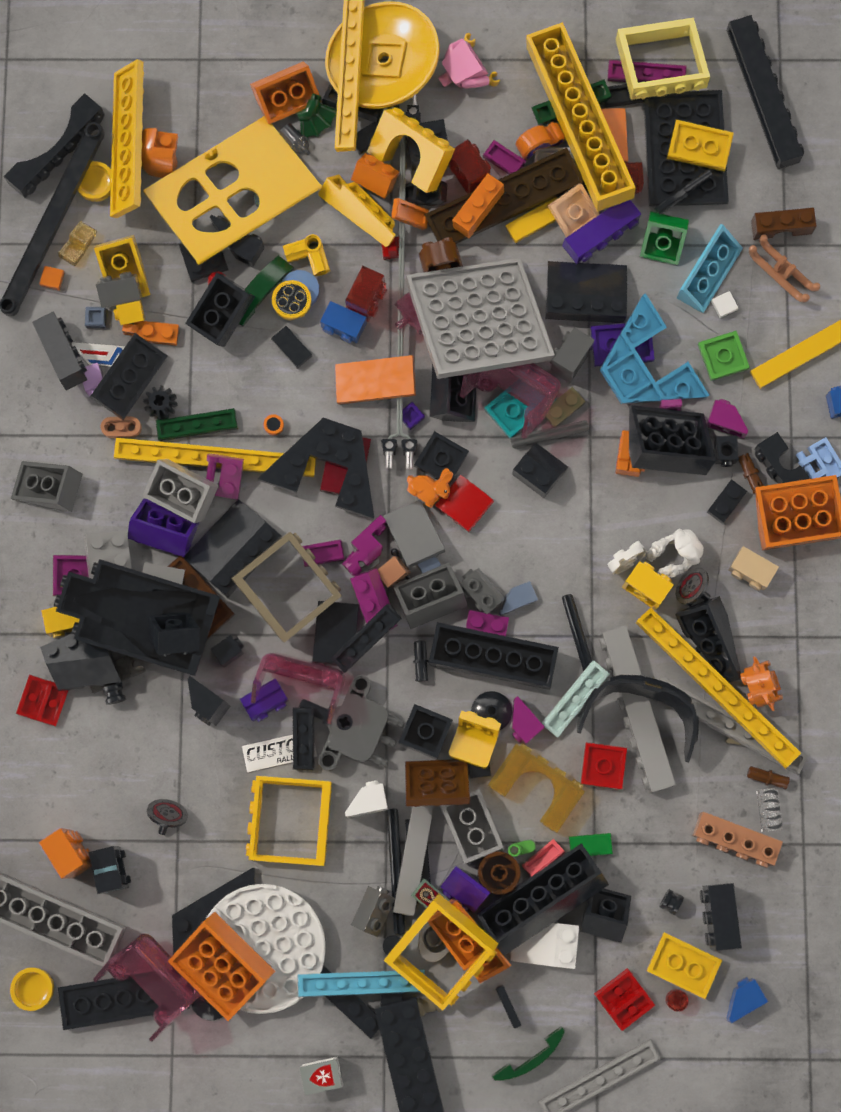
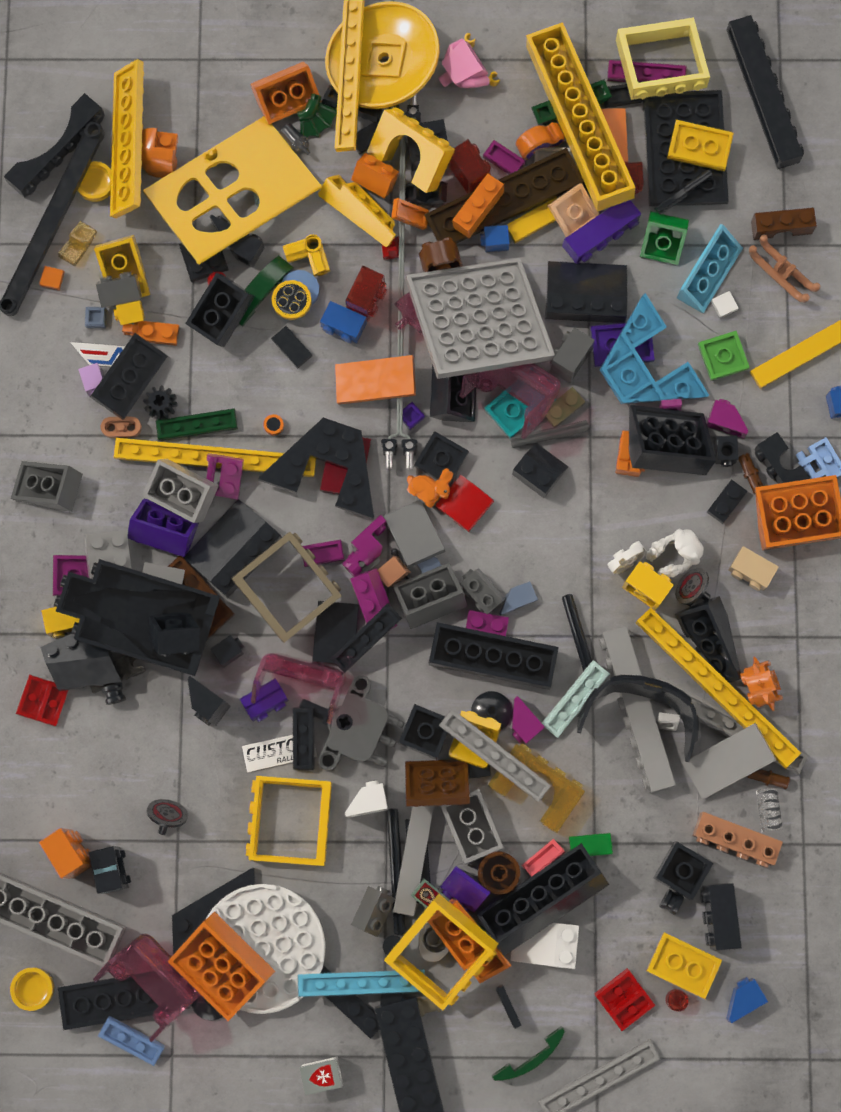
(59, 350): black brick -> none
(131, 1040): none -> medium blue tile
(420, 661): black axle -> none
(495, 238): none -> blue brick
(495, 755): none -> light grey tile
(522, 848): bright green piece -> none
(603, 766): red plate -> none
(607, 915): black slope -> none
(668, 721): none -> white tile
(683, 870): none -> black brick
(729, 761): none -> light grey tile

